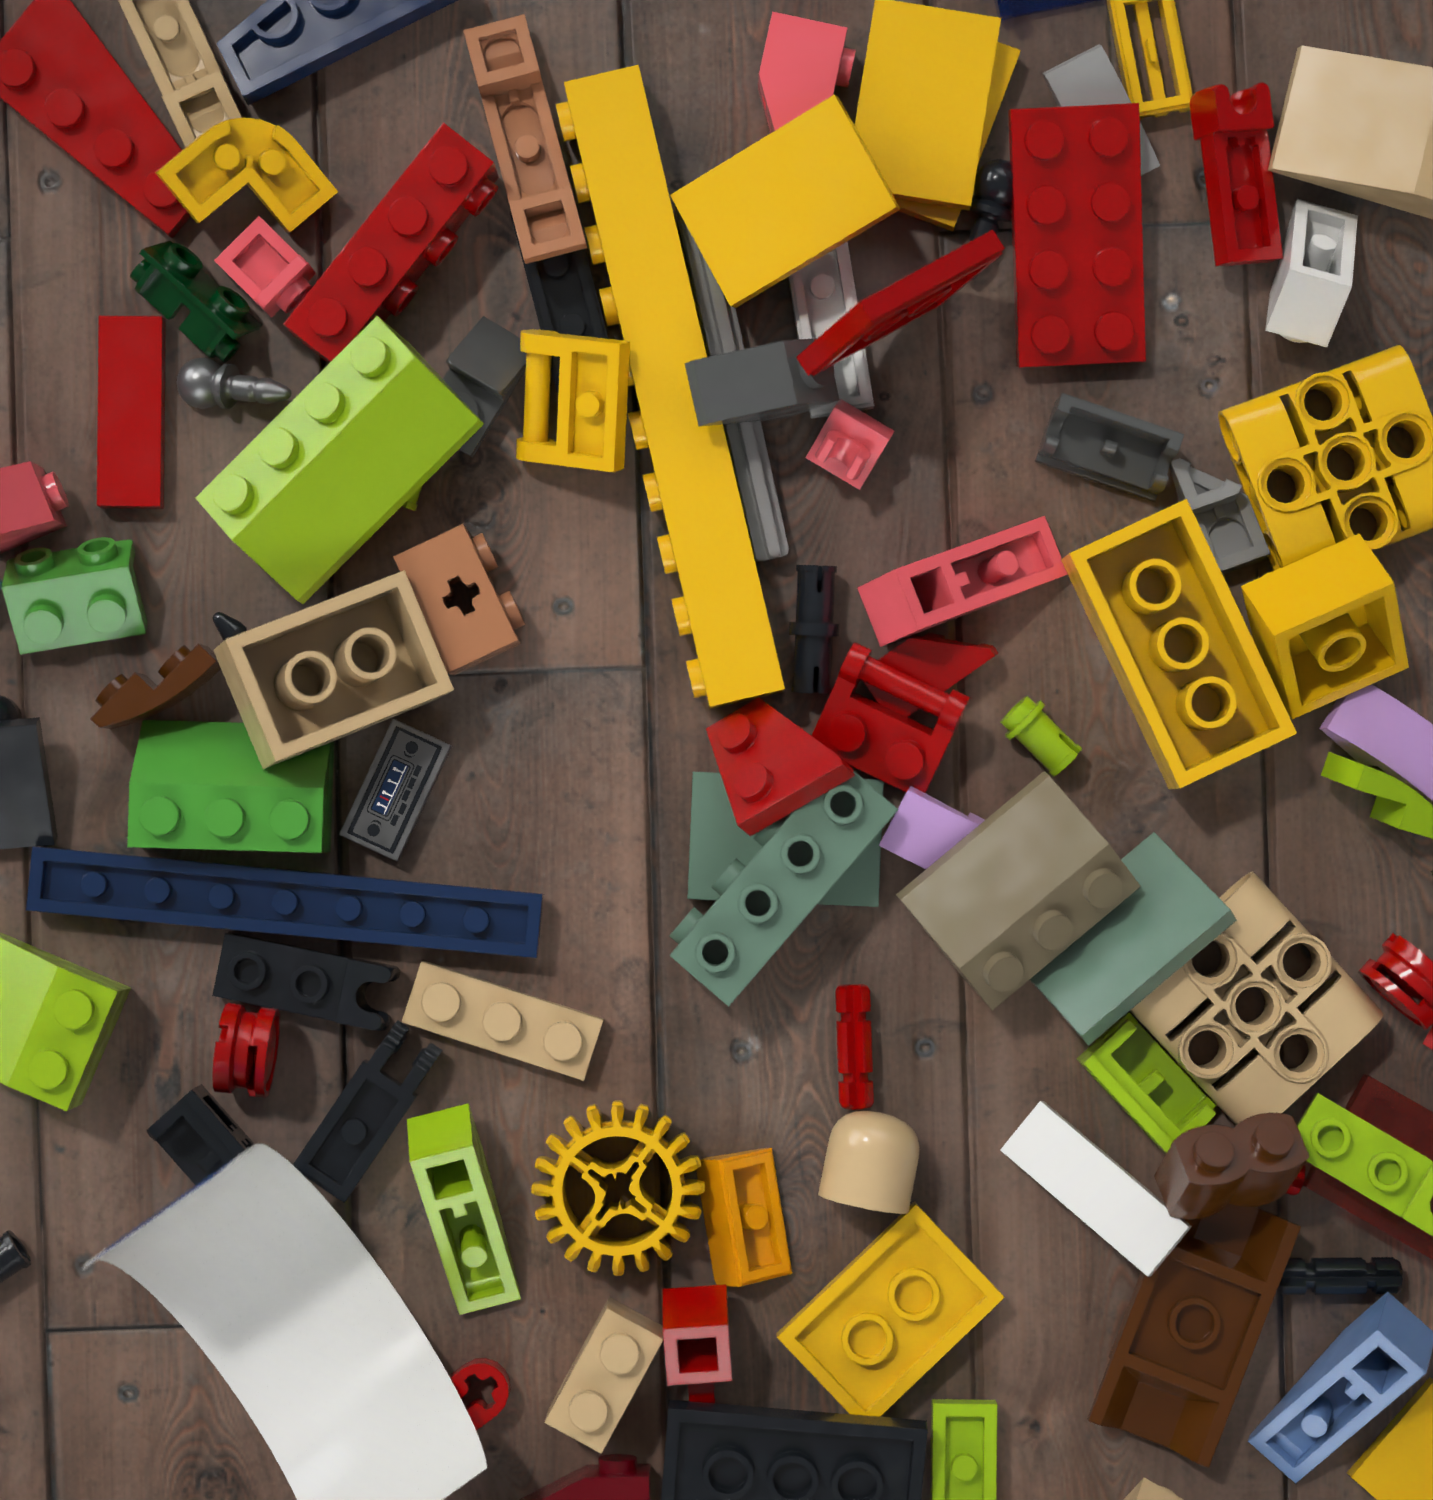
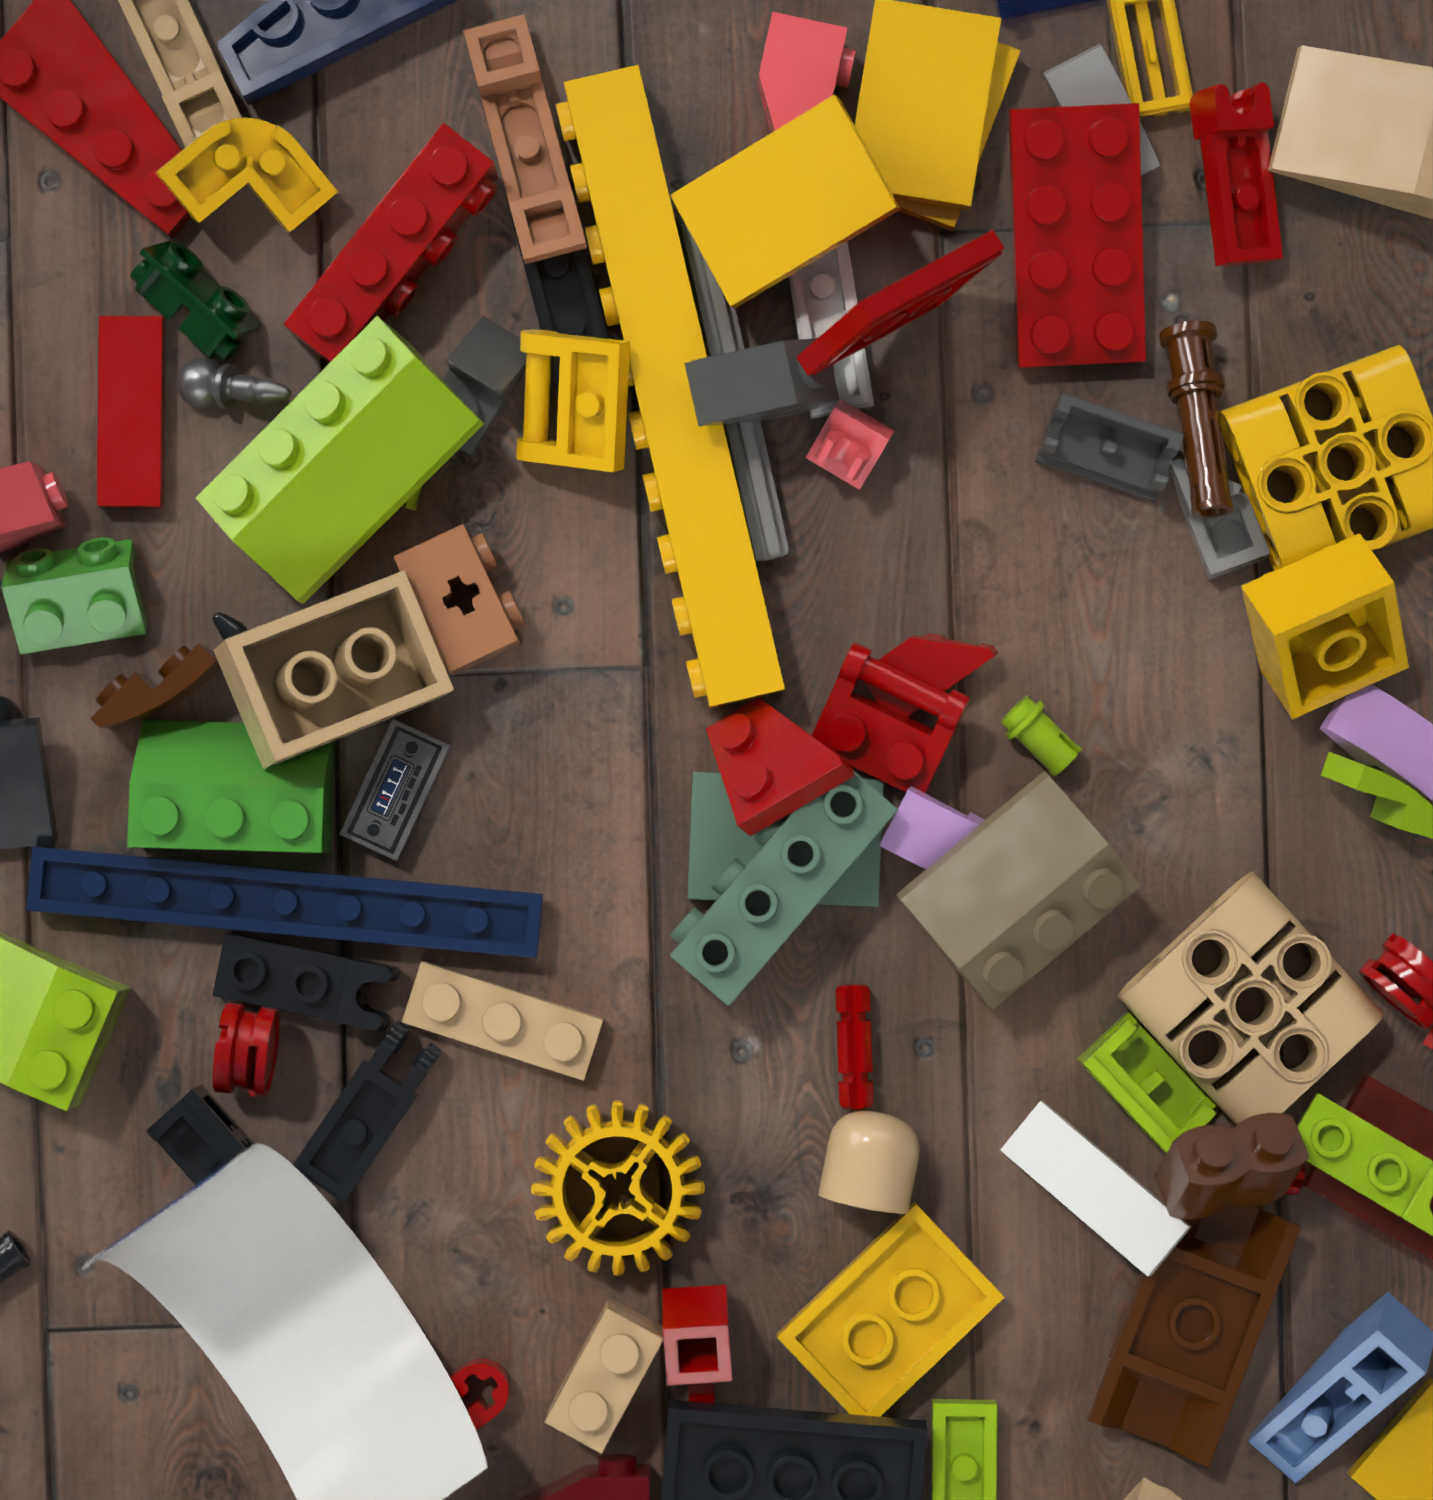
(267, 268): coral bracket -> none
(462, 1208): lime slope -> none
(744, 1218): light orange slope -> none
(814, 629): black pin -> none
(961, 580): coral slope -> none
(993, 196): black bar -> none
(1134, 943): sand green tile -> none
(1178, 645): yellow brick -> none
(1196, 392): none -> reddish brown pin
(1313, 274): white slope -> none
(1341, 1276): black axle -> none

